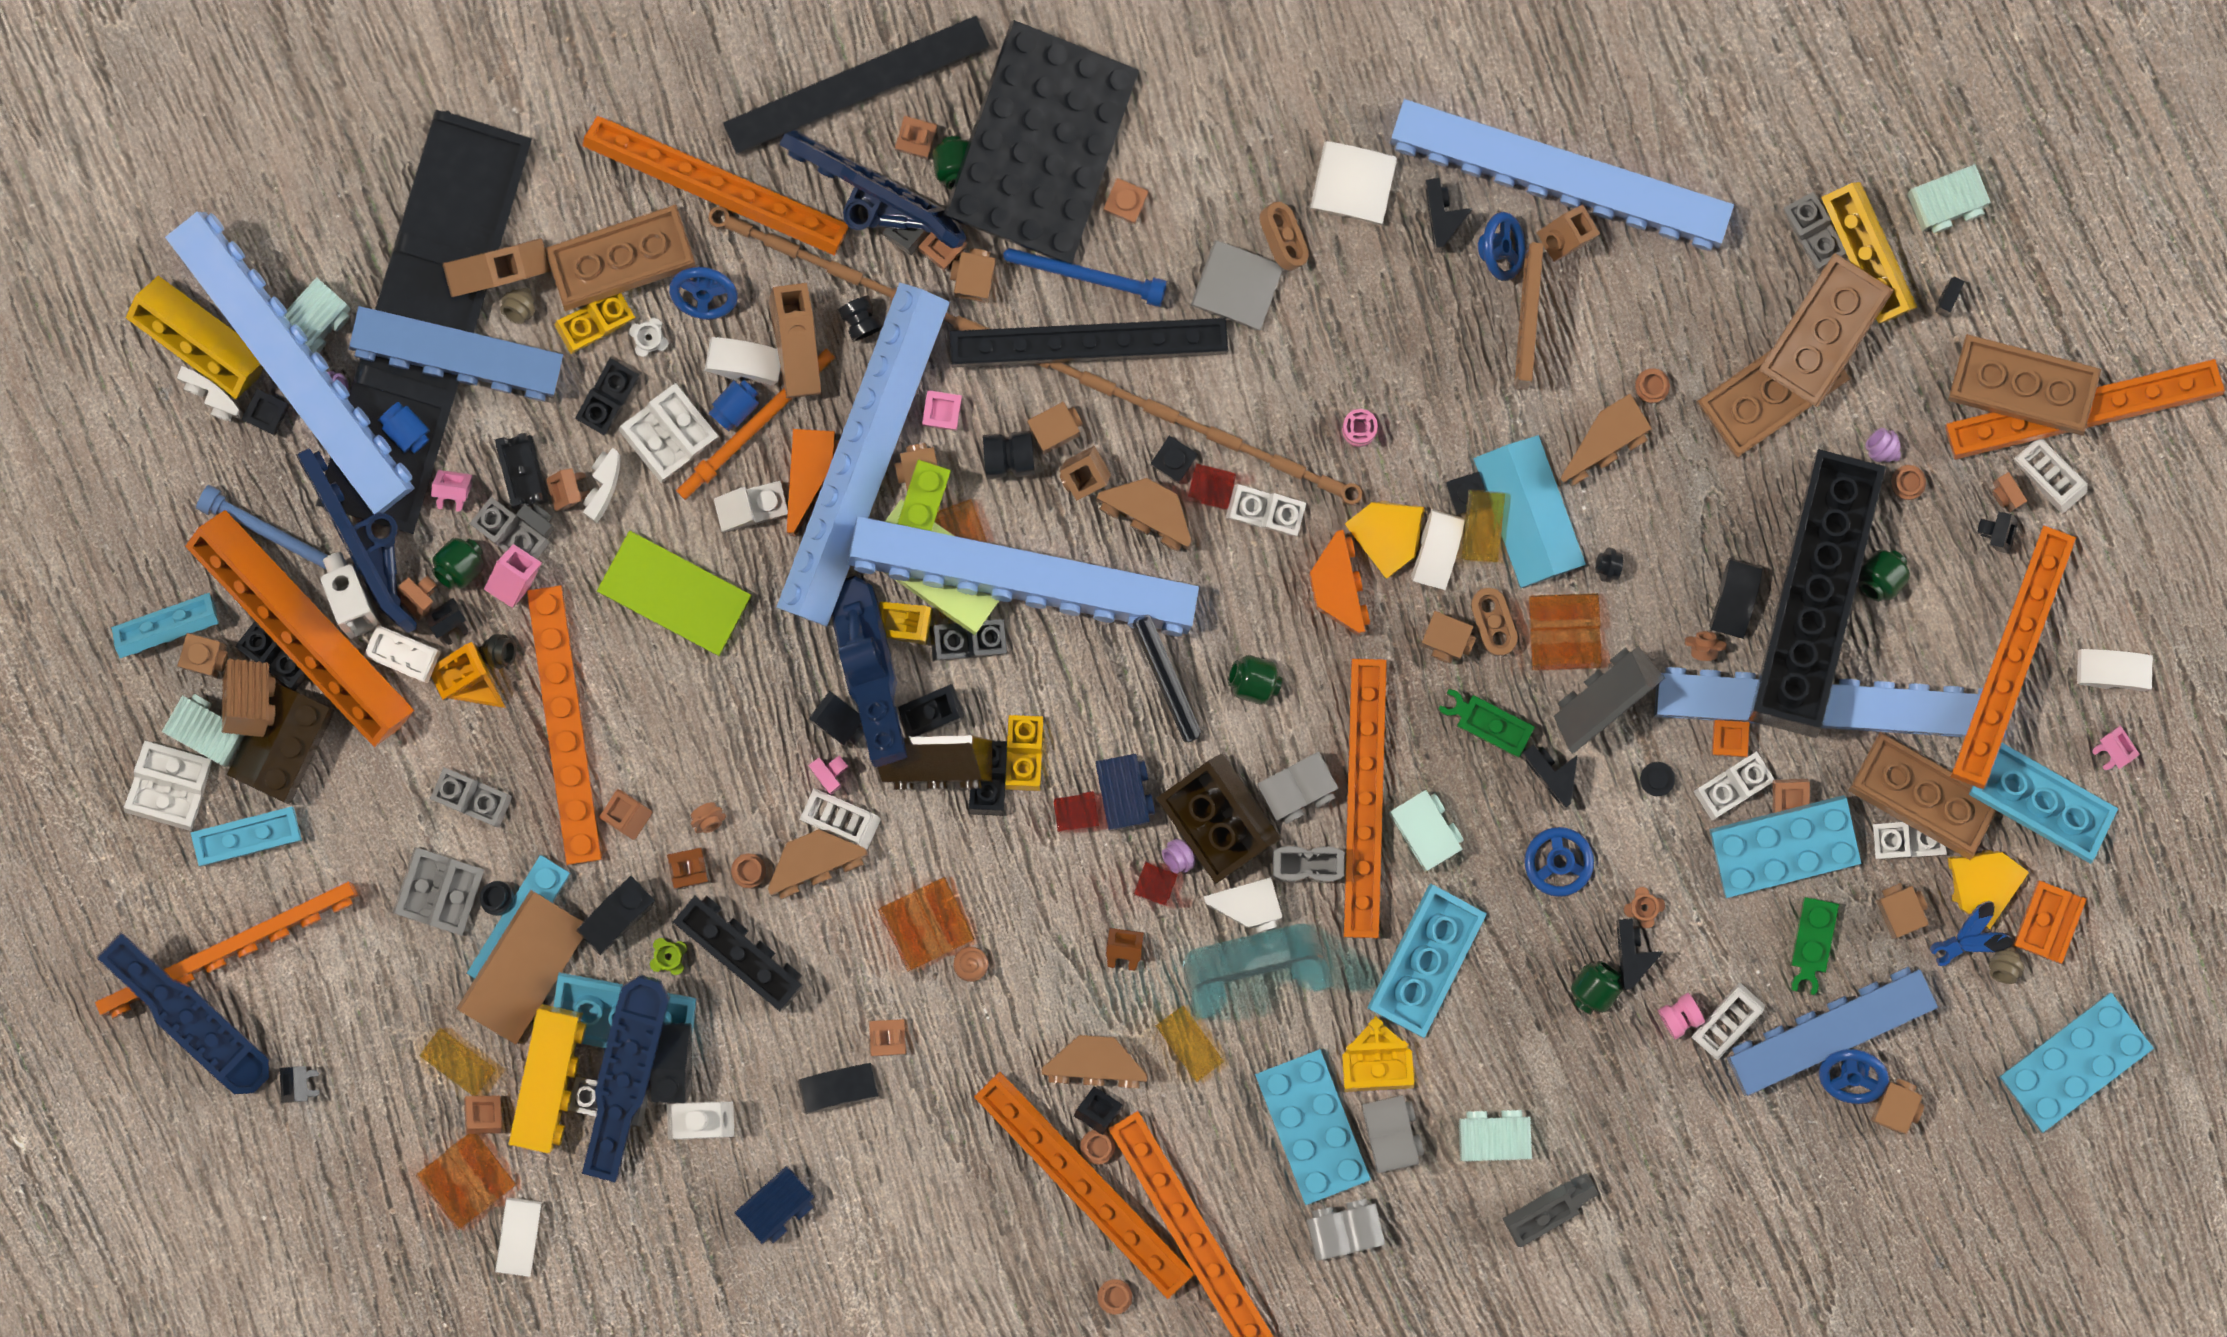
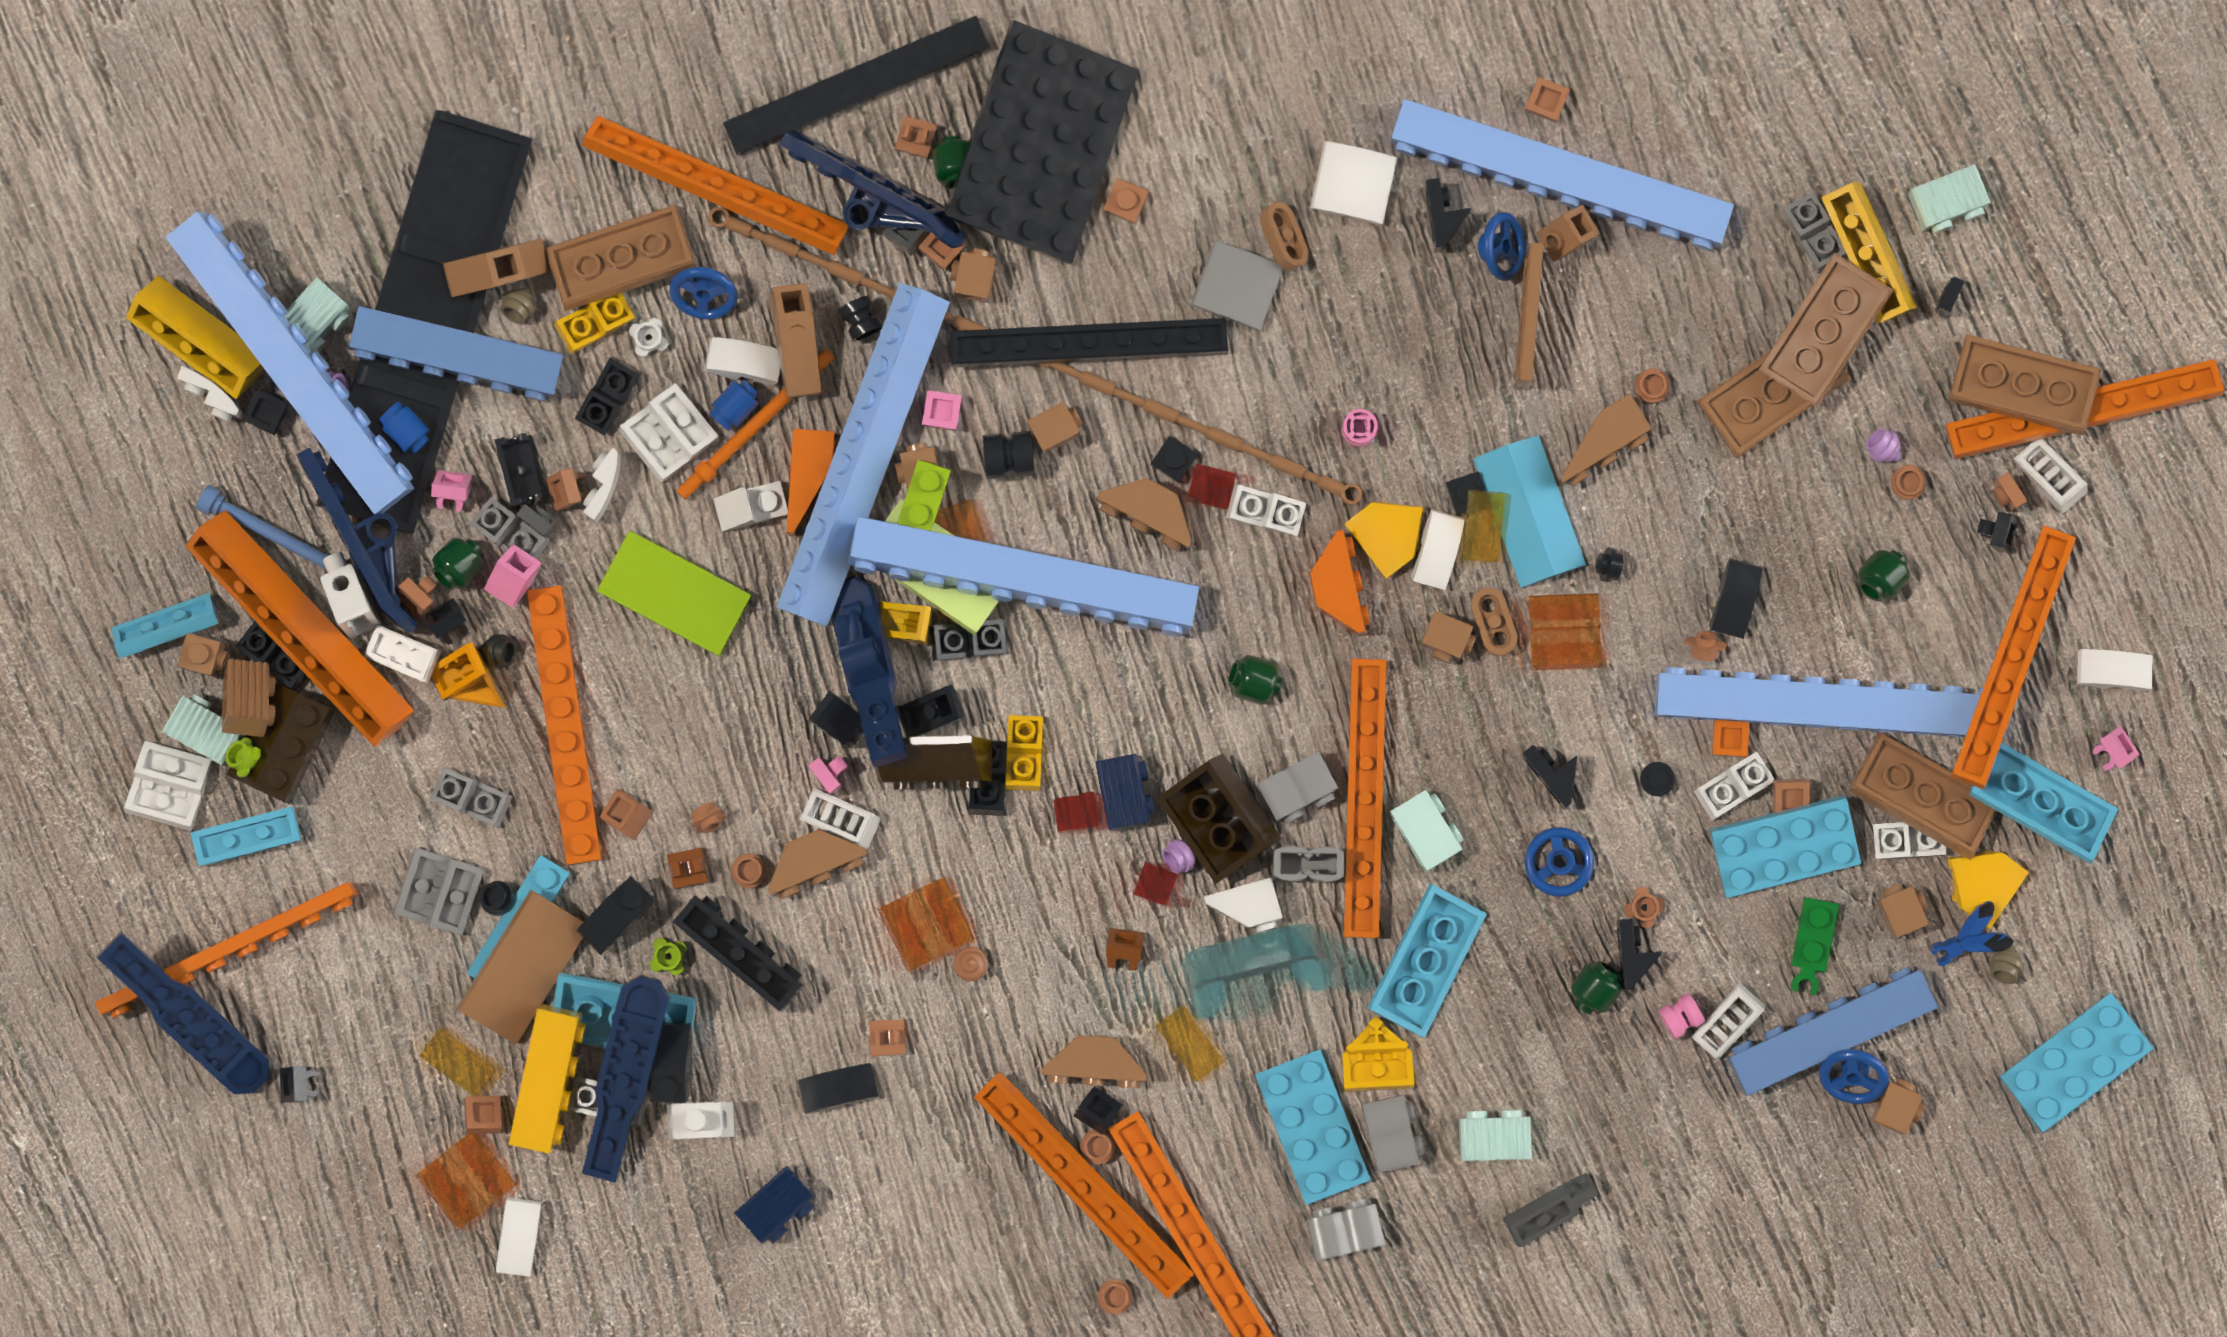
(242, 756): none -> lime plate
(1084, 473): medium nougat brick -> none
(1150, 290): blue piece -> none
(1166, 678): black axle -> none
(1490, 723): green plate -> none
(1547, 99): none -> nougat plate
(1606, 697): dark grey slope -> none
(1817, 593): black brick -> none
(2049, 922): orange plate -> none

